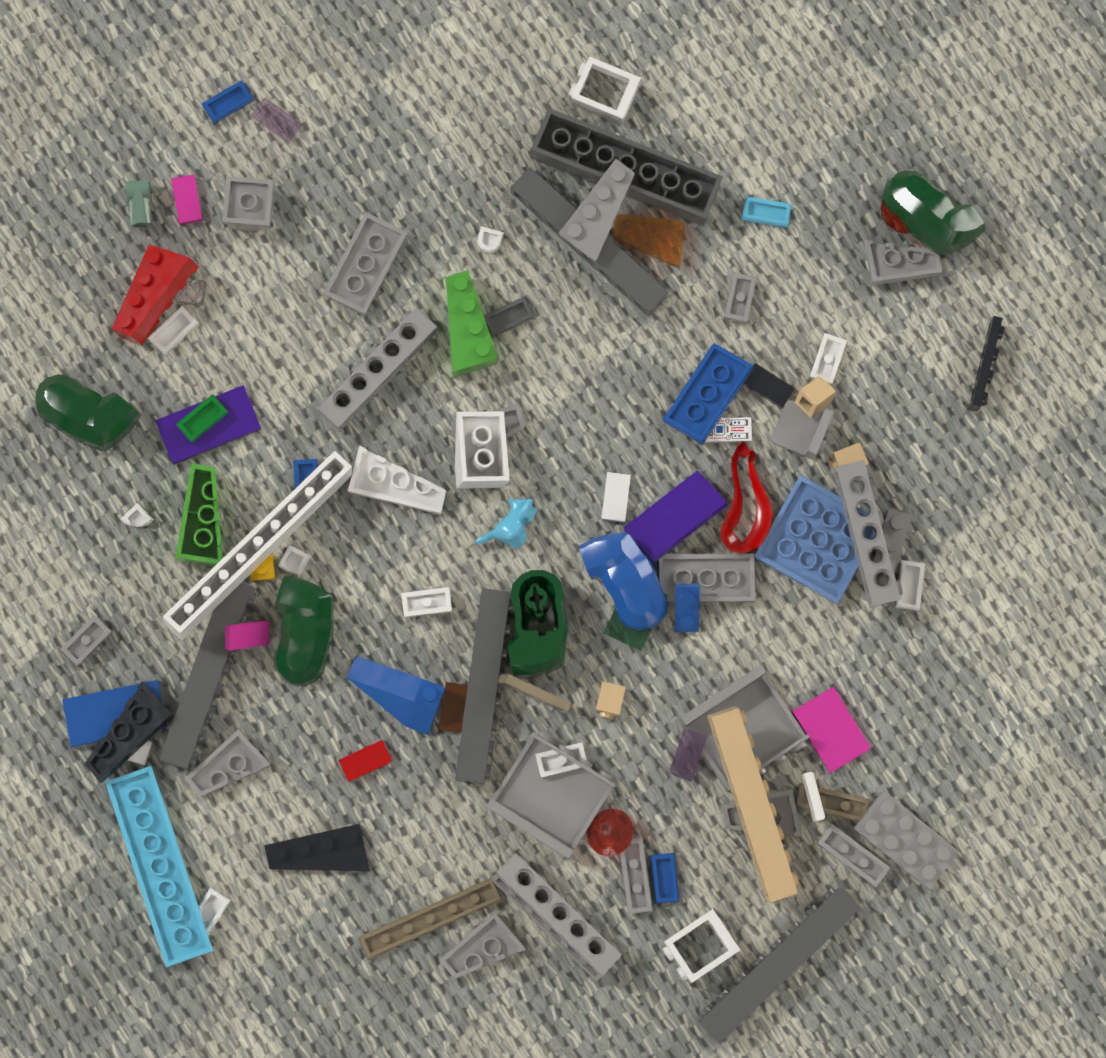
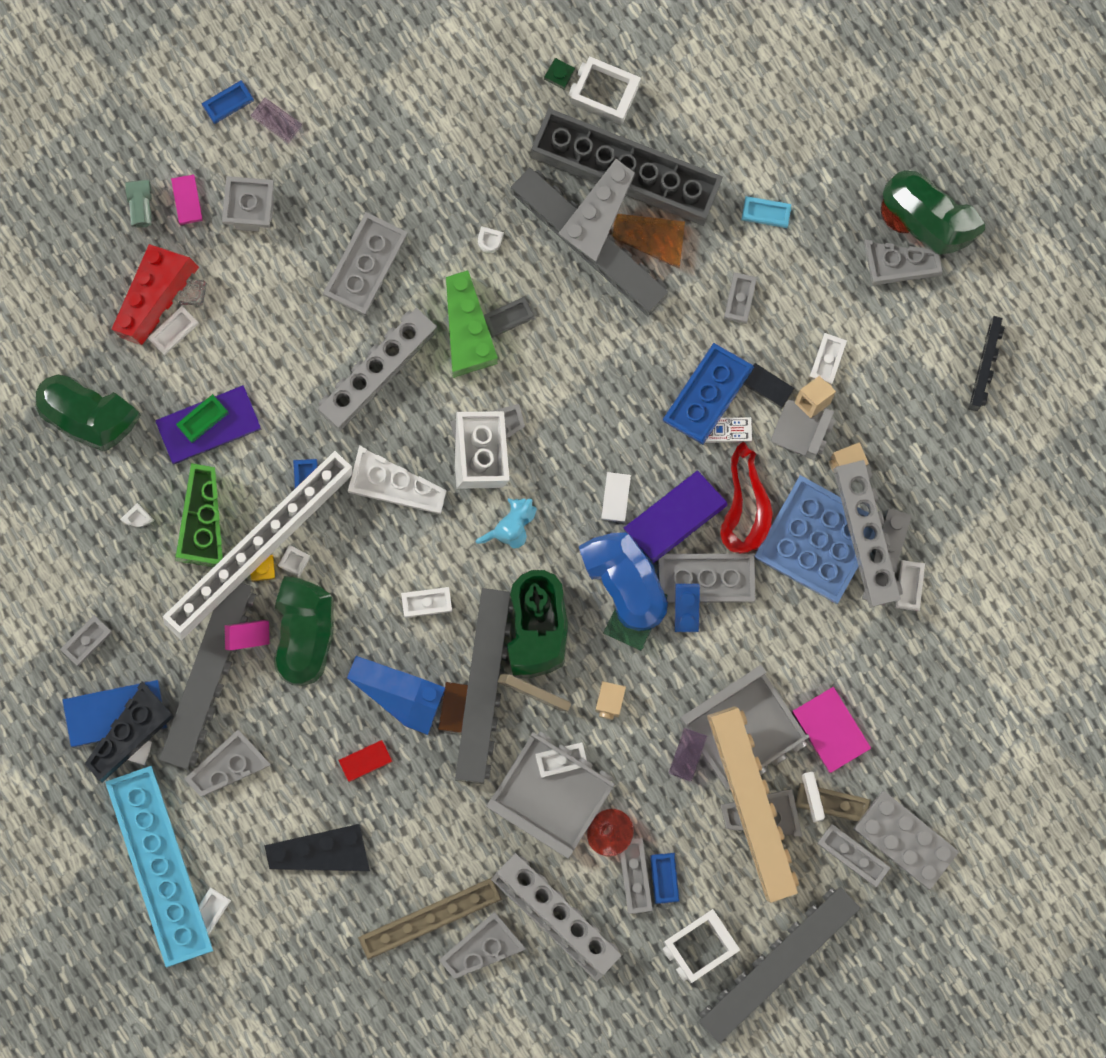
(559, 73): none -> dark green plate

